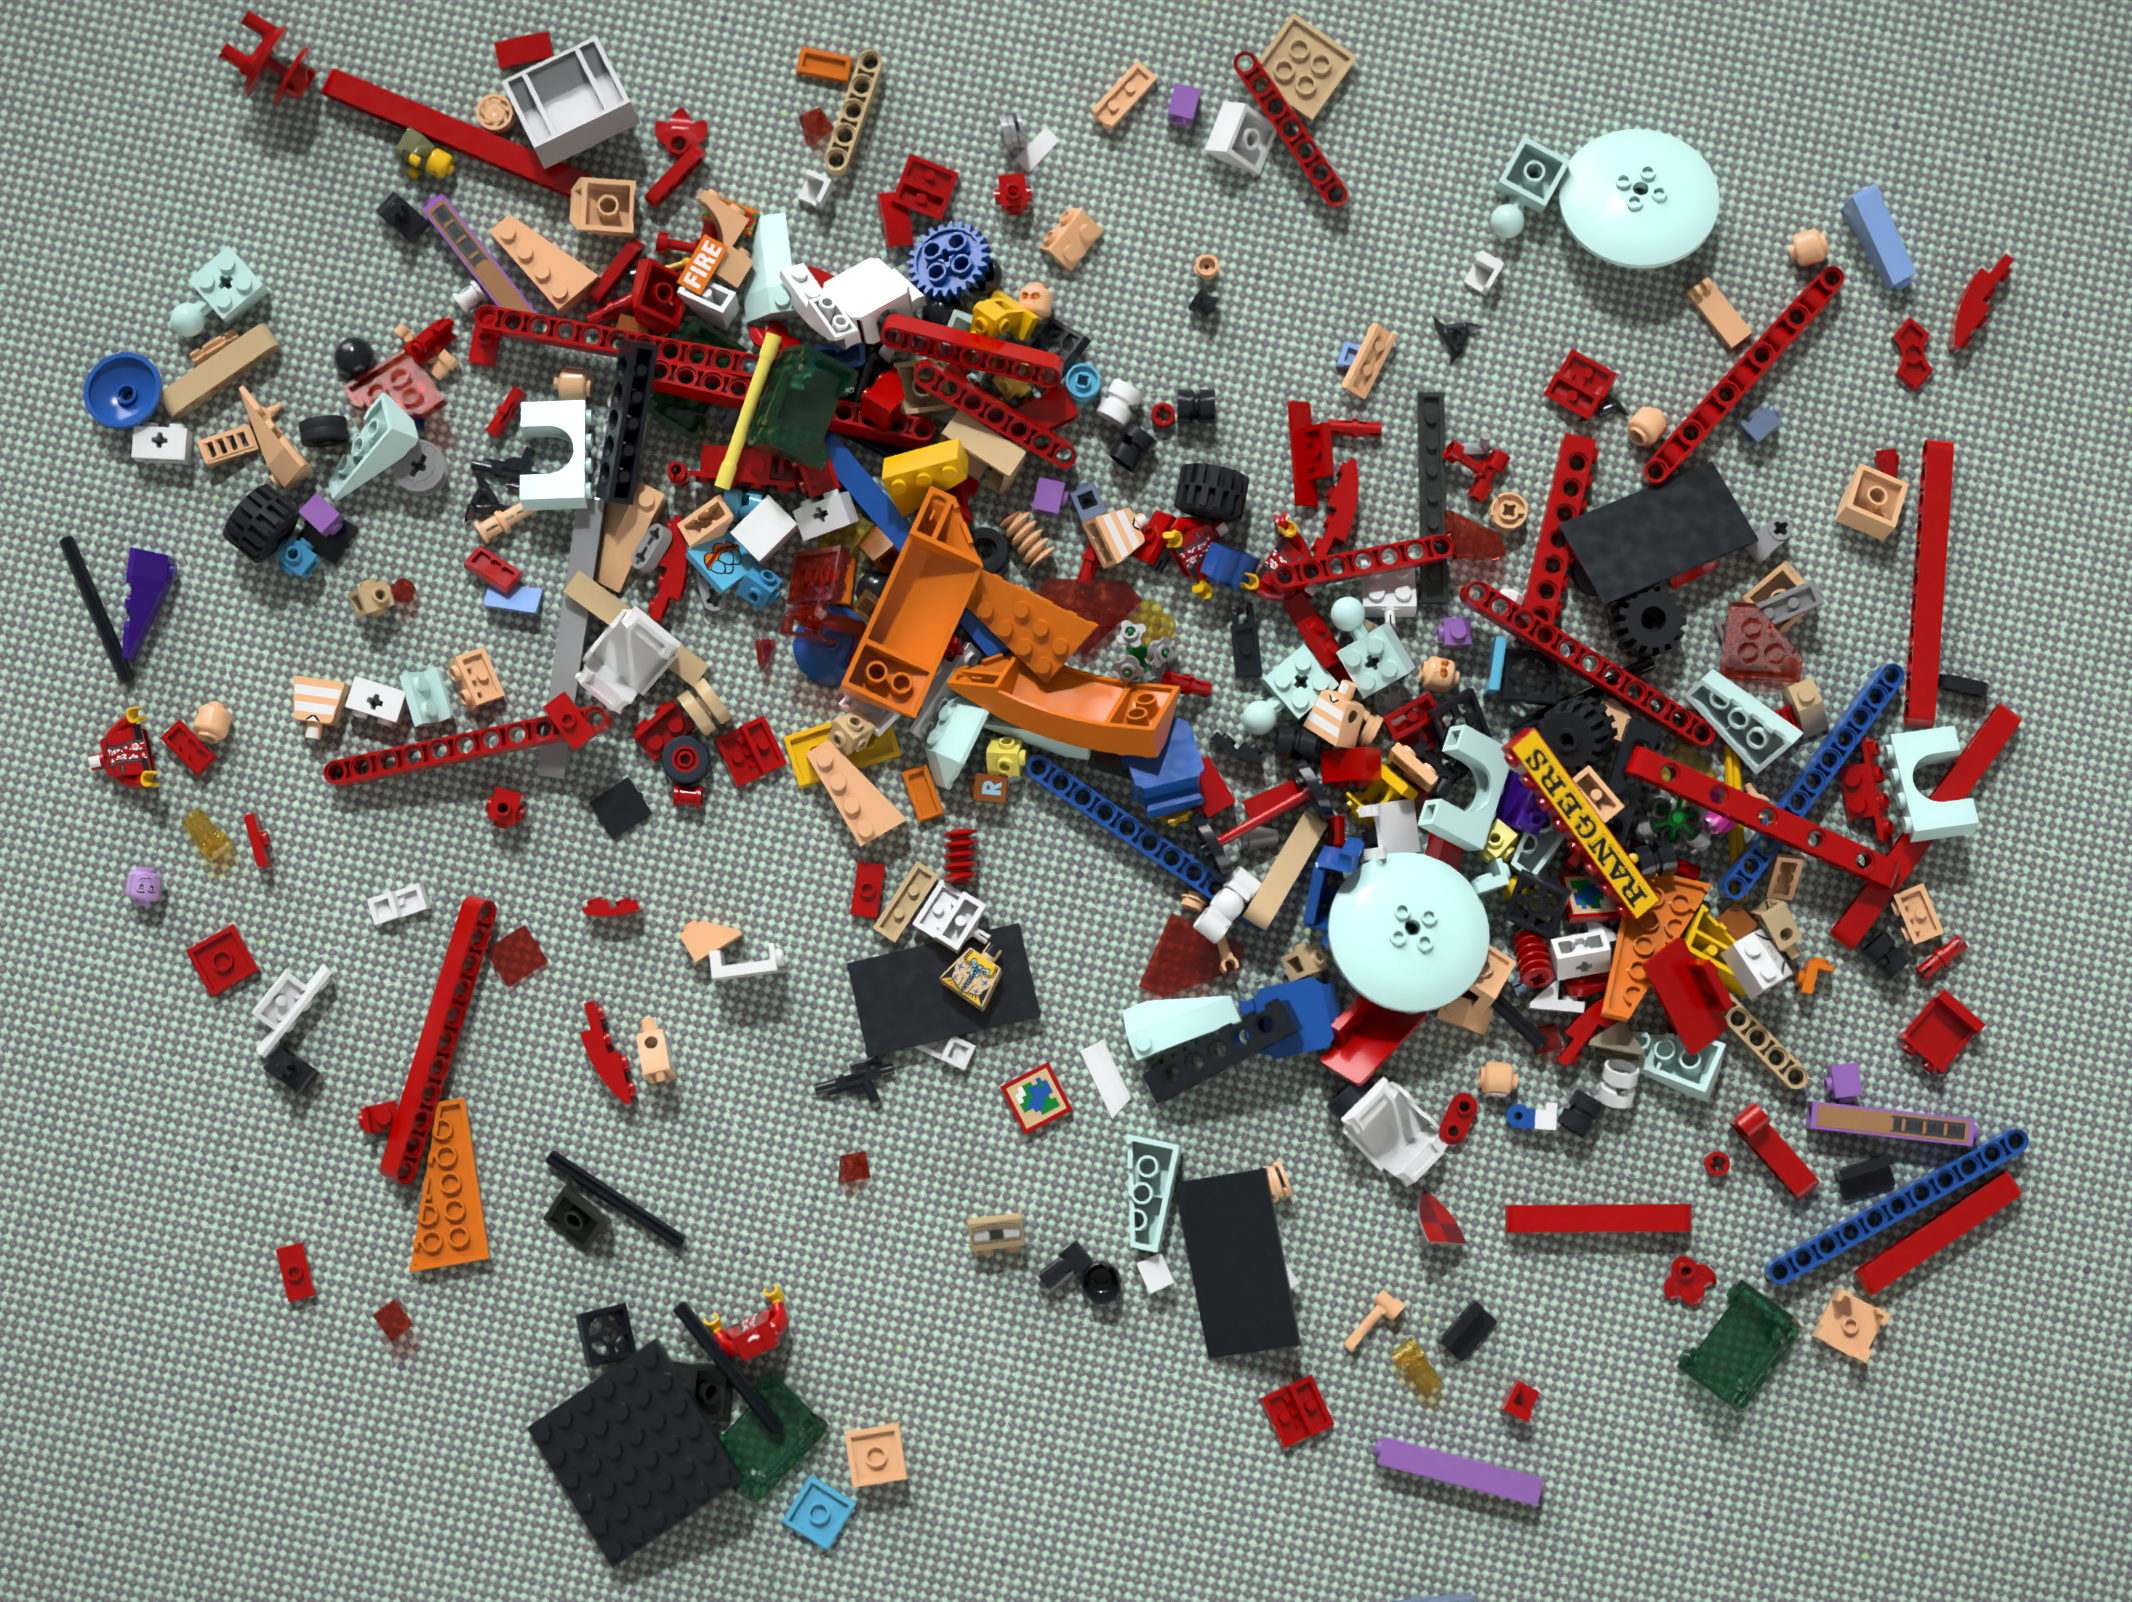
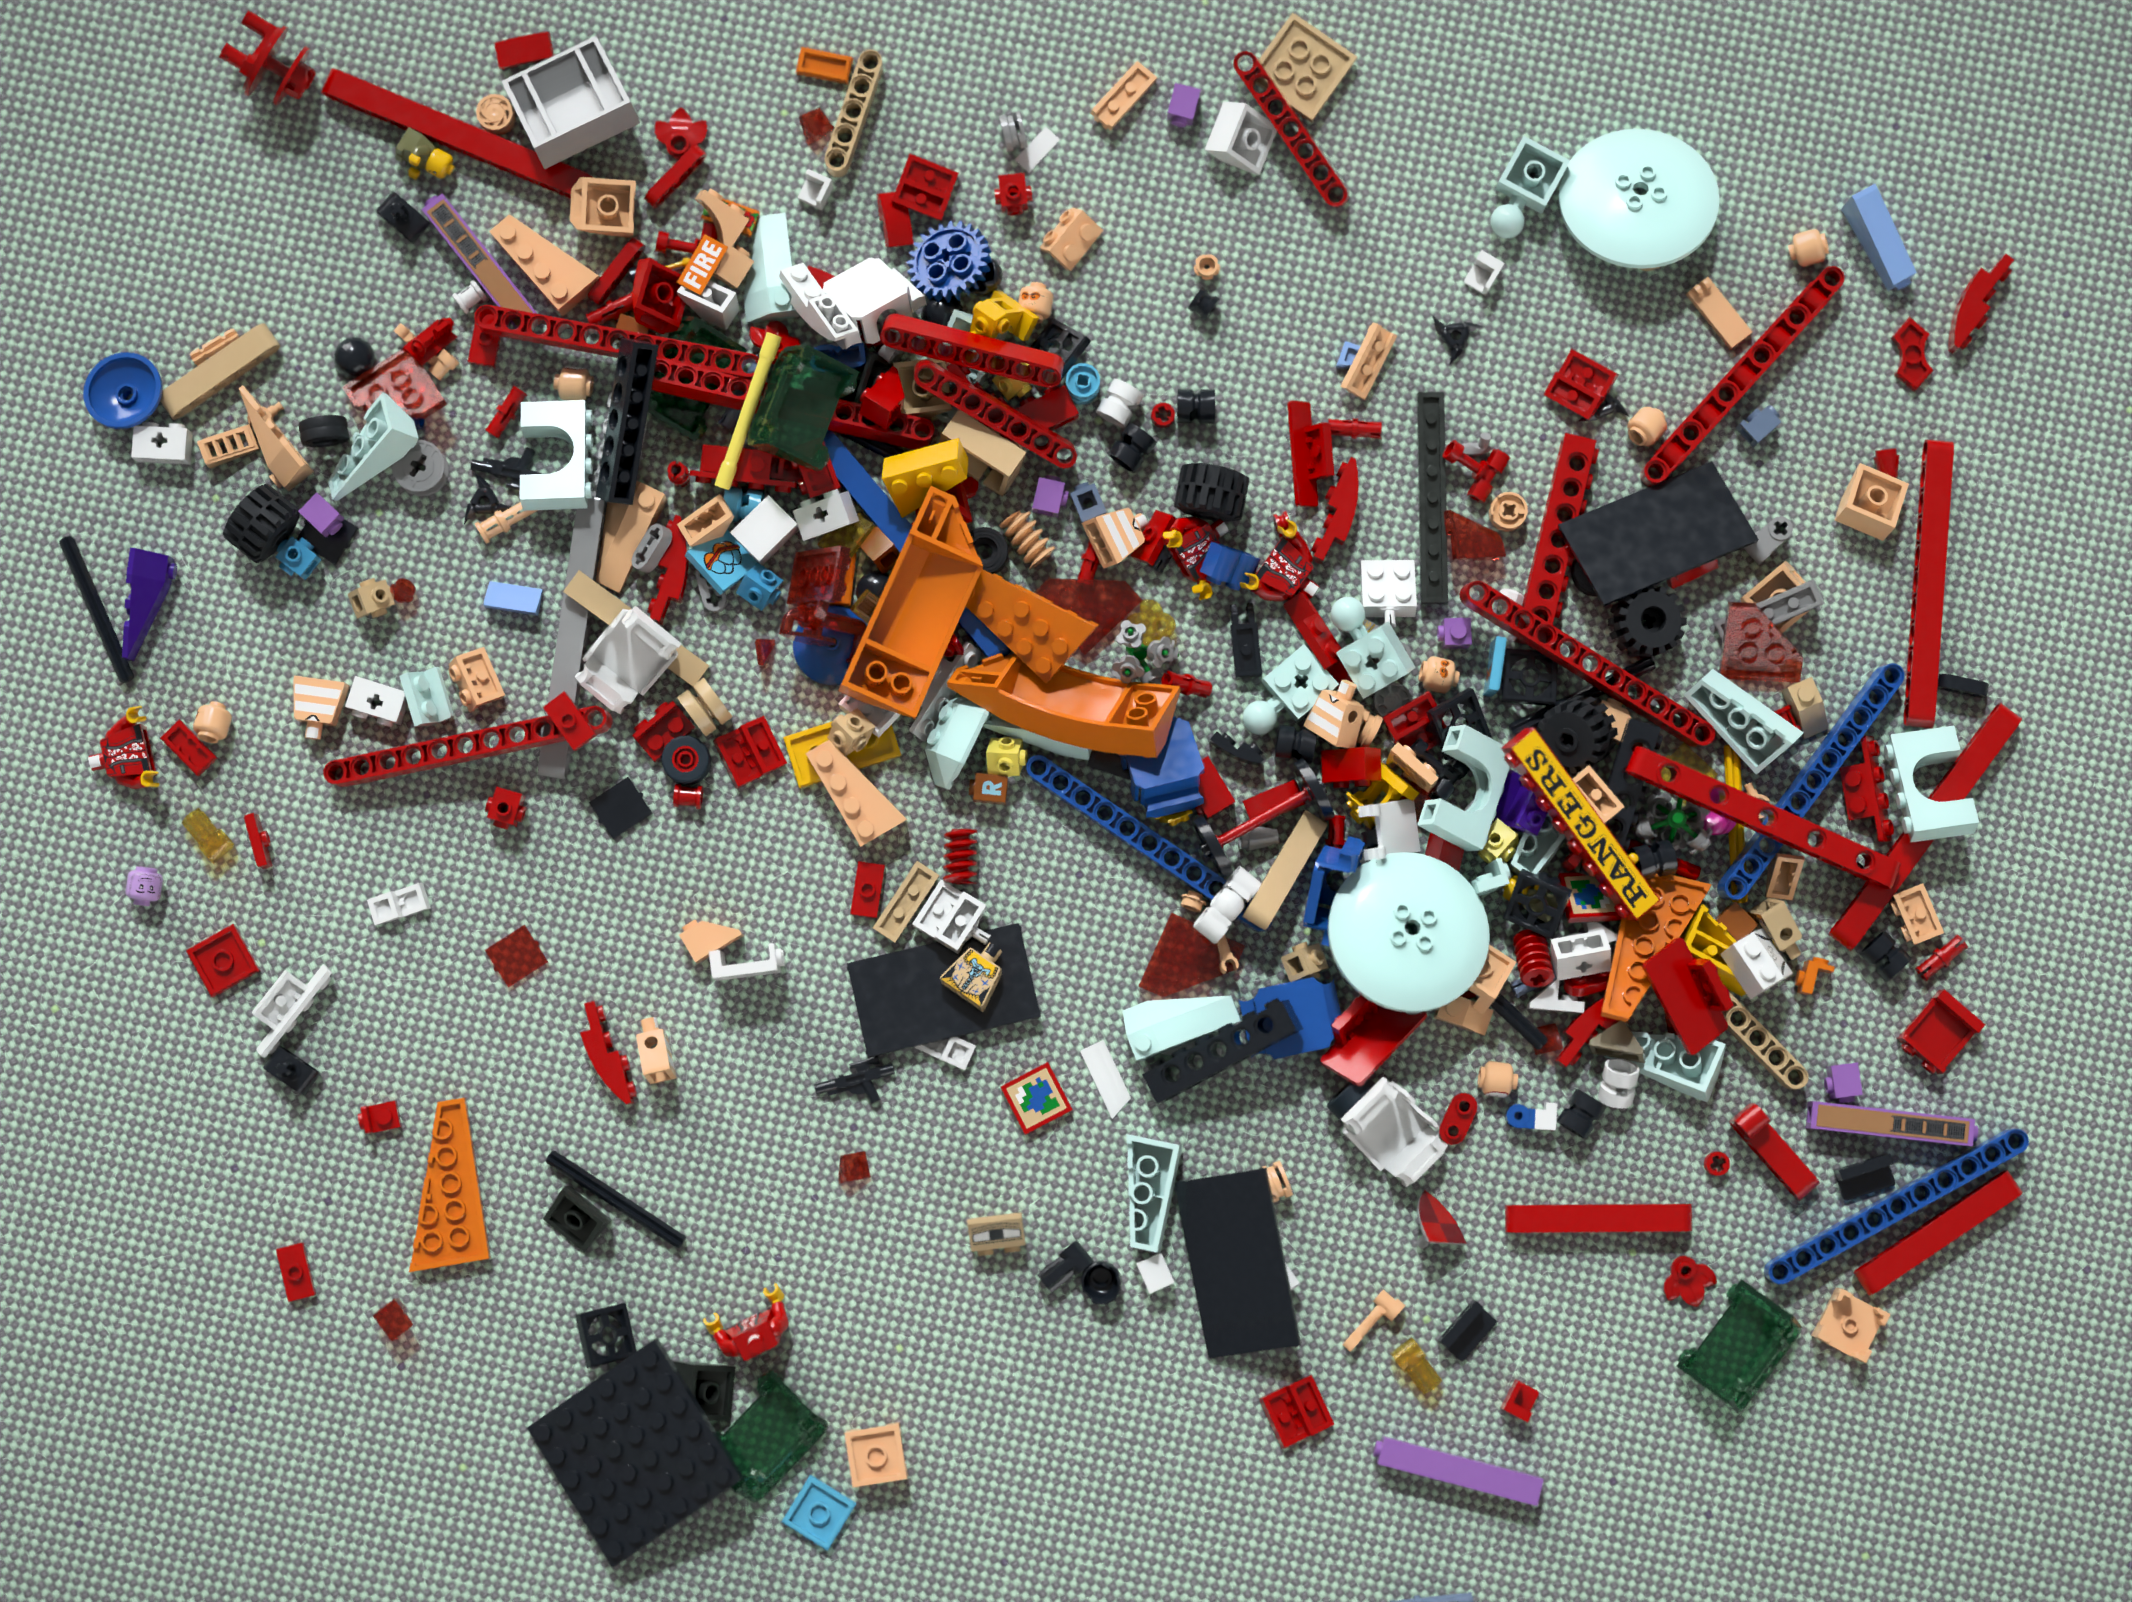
(210, 282): light aqua brick -> none
(438, 1039): red beam -> none
(493, 570): red plate -> none
(603, 908): red slope -> none
(728, 1367): black axle -> none
(922, 793): orange tile -> none
(1373, 557): red beam -> none

